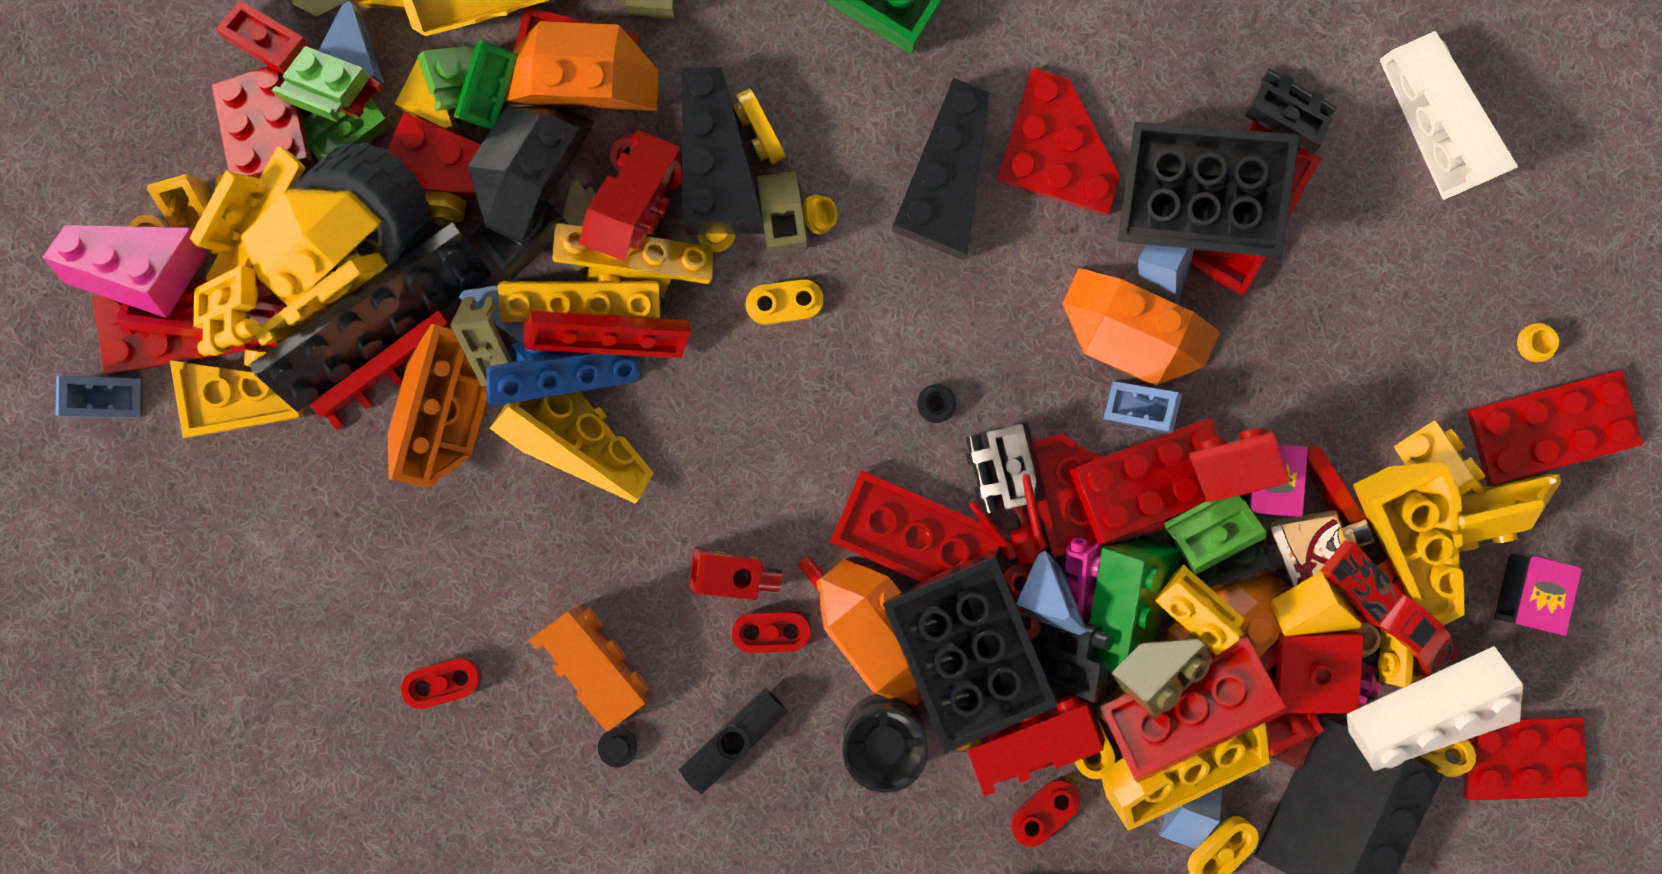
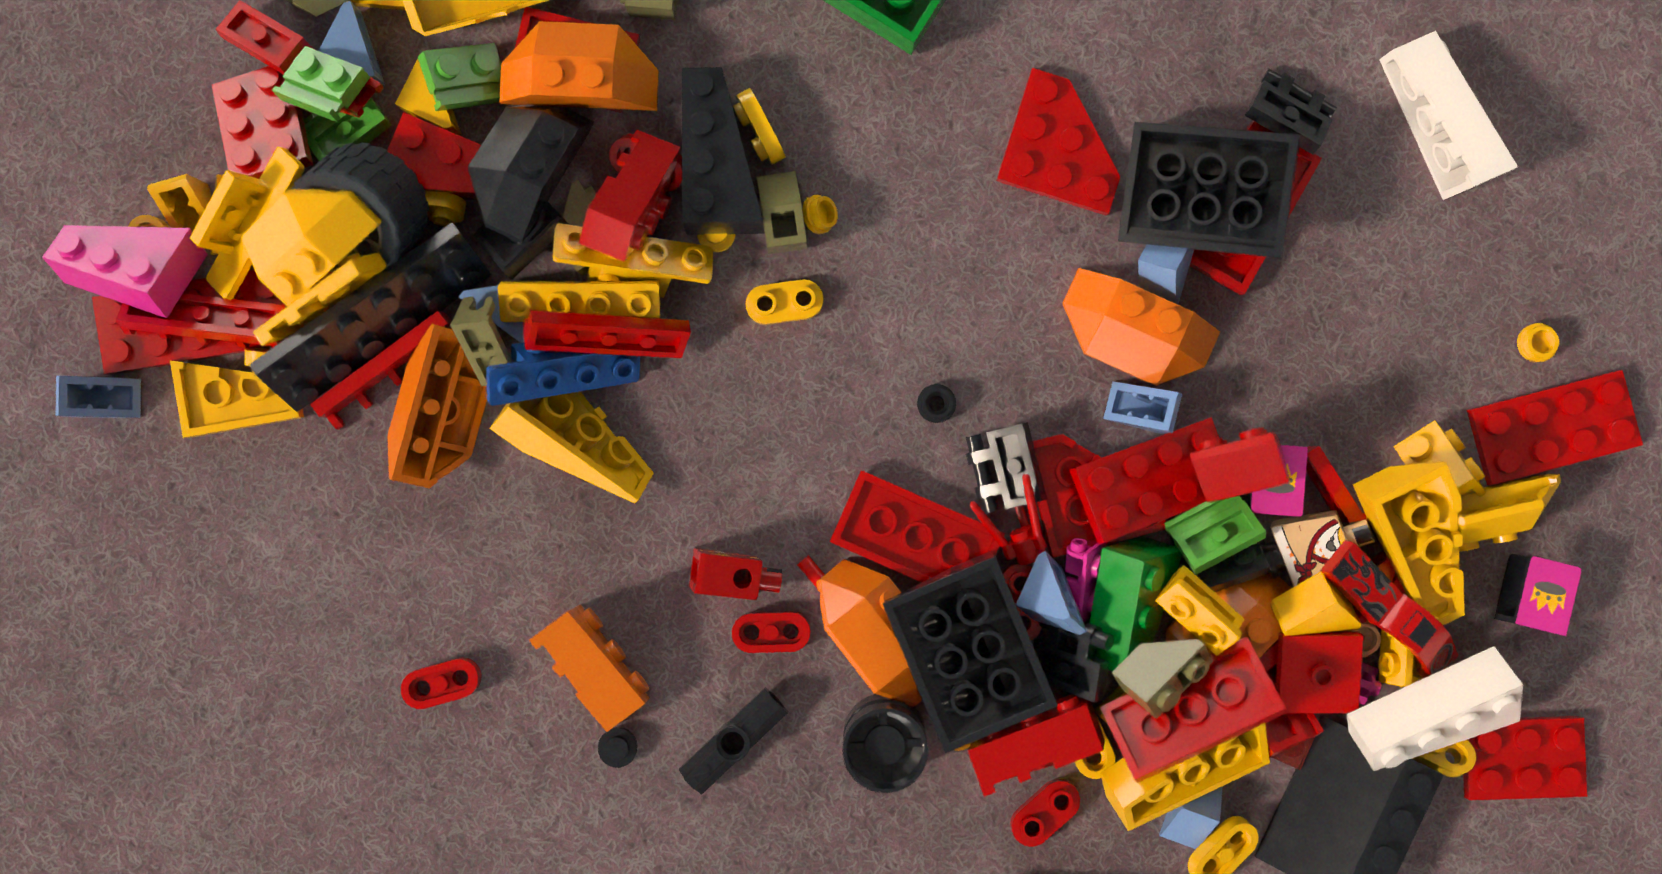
(222, 310): yellow plate -> none
(486, 84): green plate -> none
(944, 185): black wedge -> none

